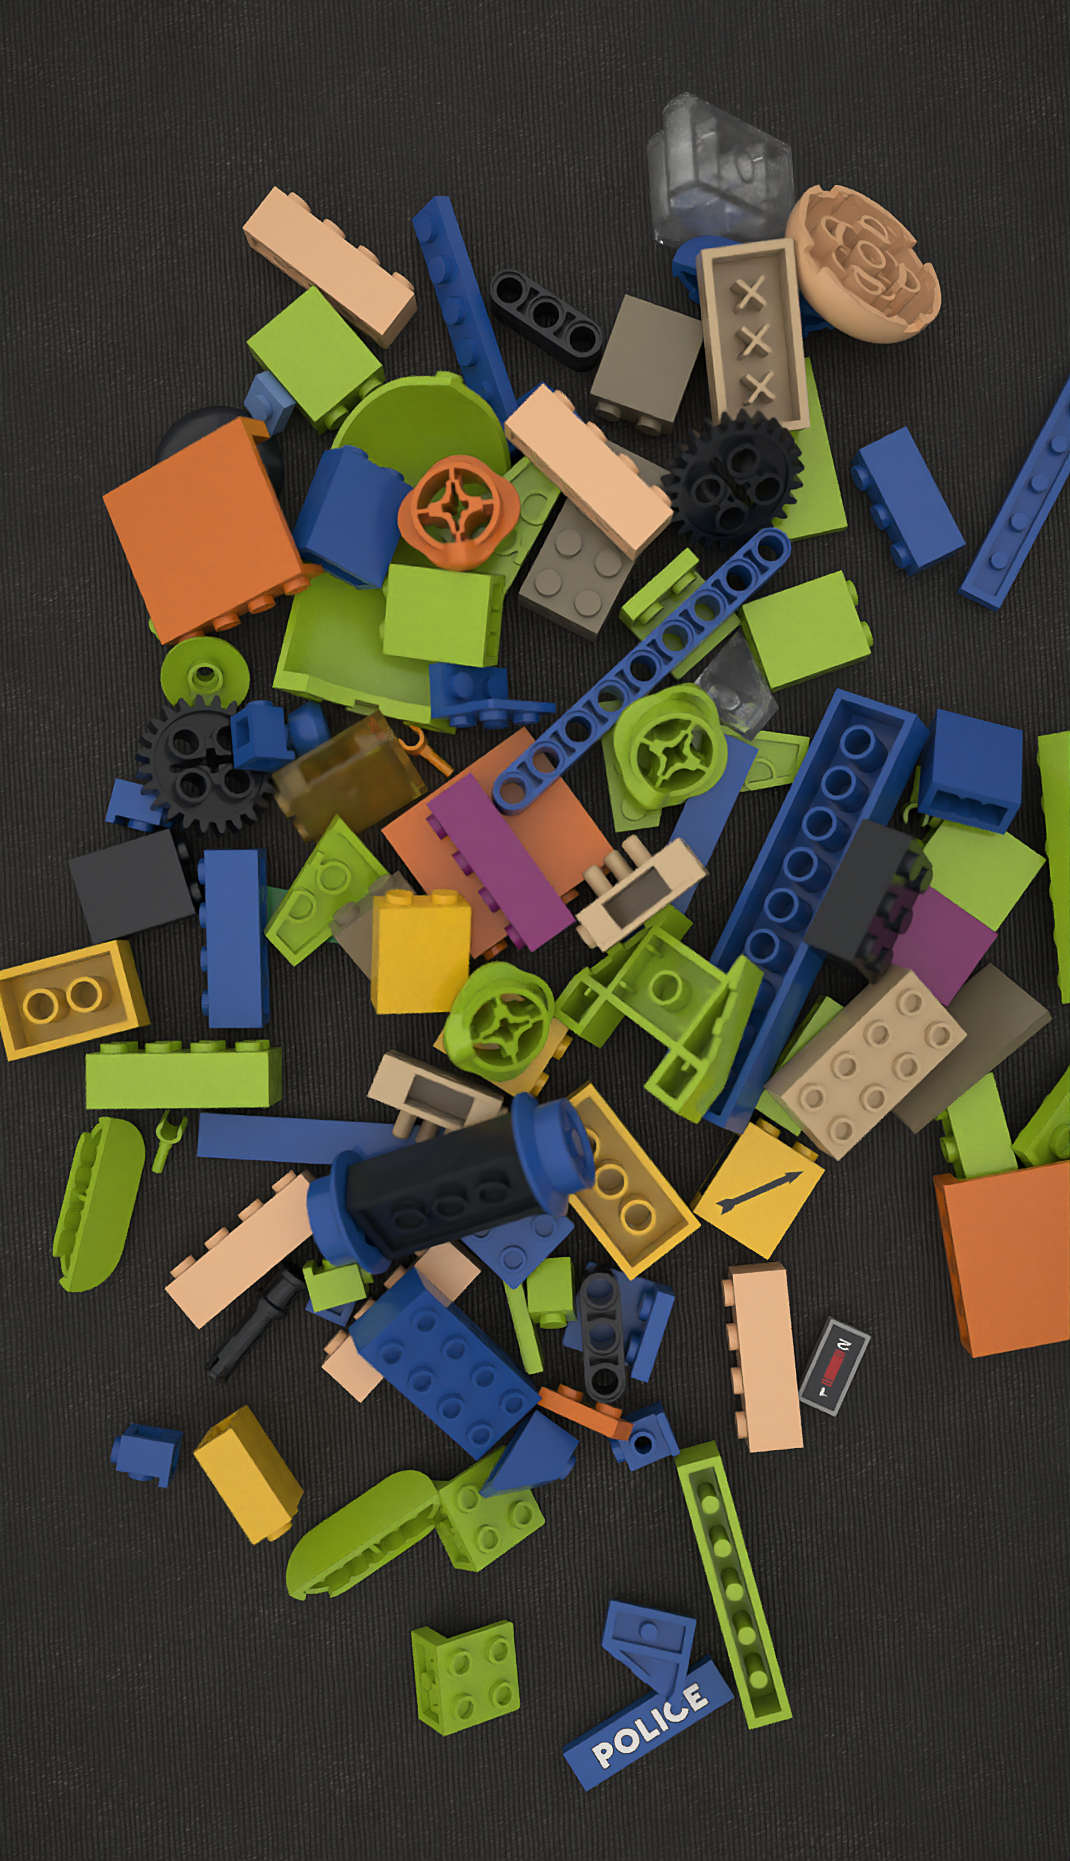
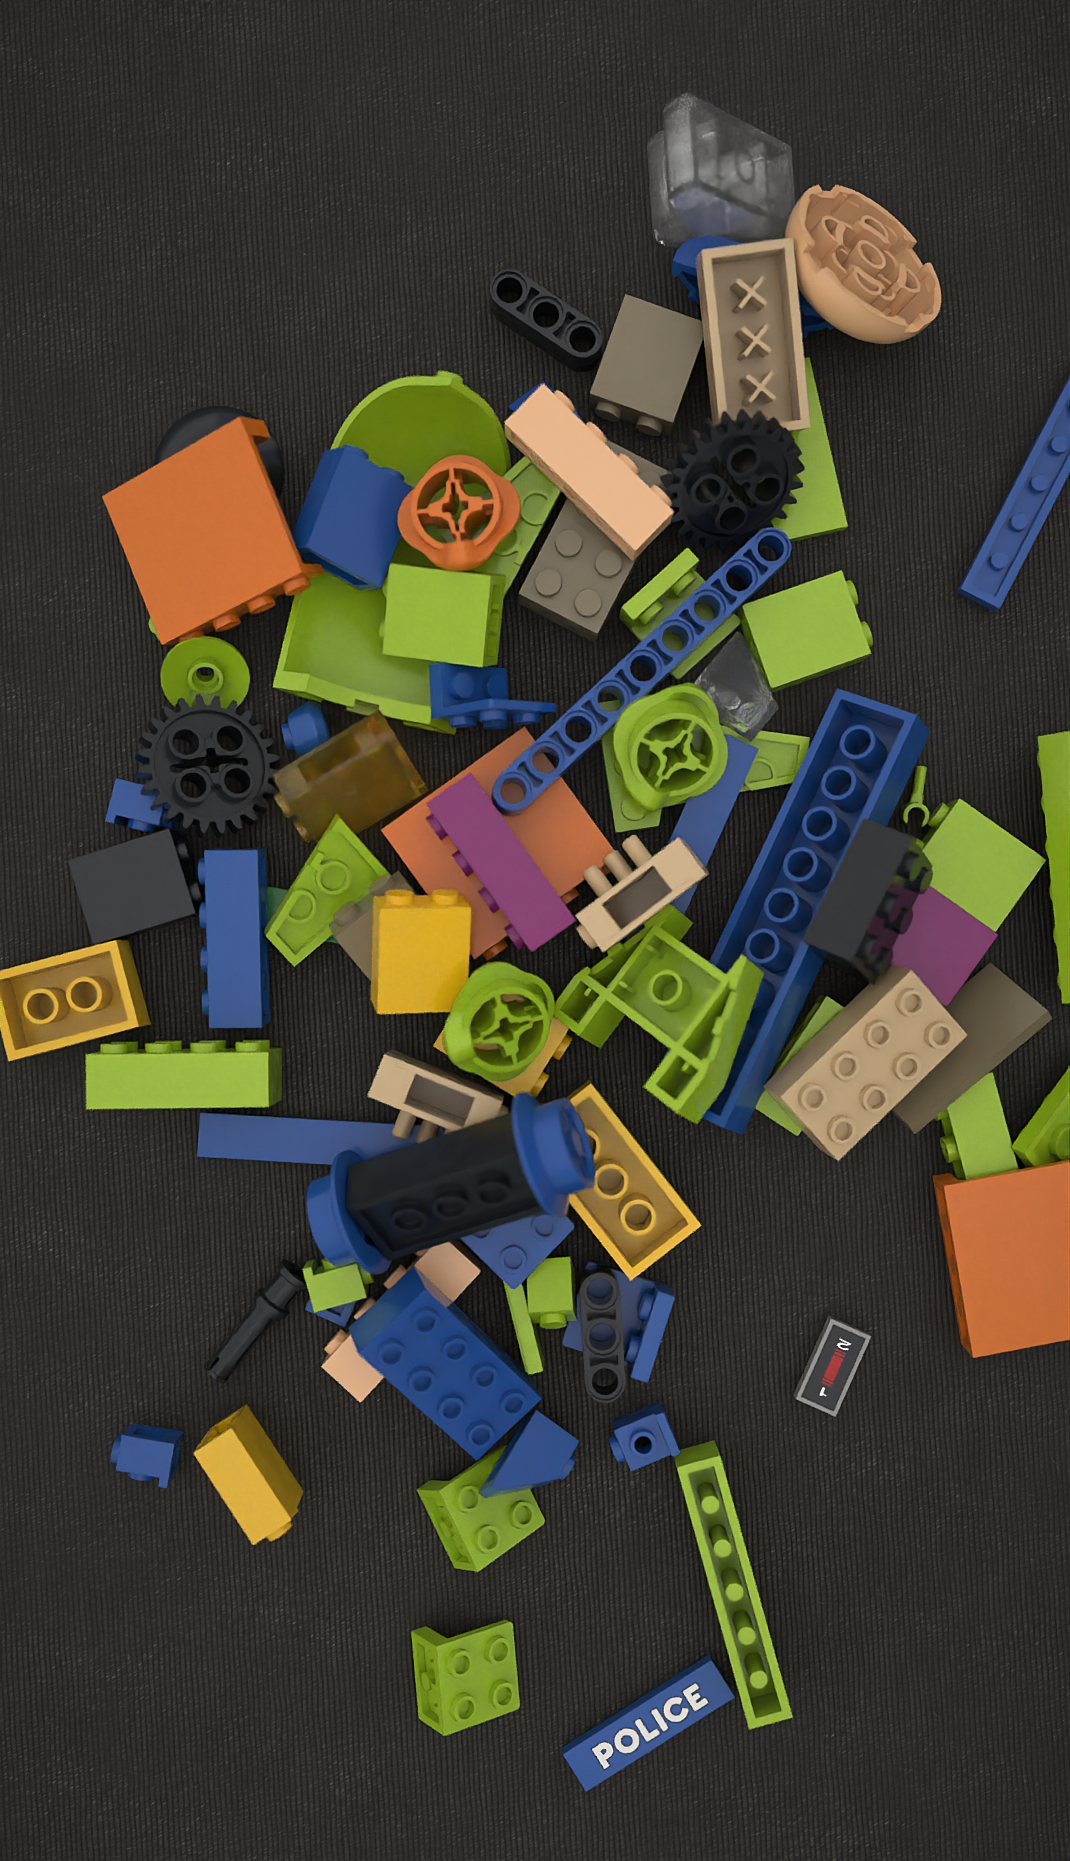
(98, 1203): lime brick -> none
(168, 1136): lime hand -> none
(244, 1254): light nougat brick -> none
(260, 738): blue brick -> none
(269, 402): medium blue plate -> none
(317, 360): lime brick -> none
(321, 257): light nougat brick -> none
(363, 1535): lime brick -> none
(423, 749): light orange hand -> none
(464, 308): blue plate -> none
(600, 1418): orange plate -> none
(651, 1644): blue wing -> none
(757, 1187): yellow brick -> none
(764, 1357): light nougat brick -> none
(906, 502): blue brick -> none
(971, 772): blue brick -> none

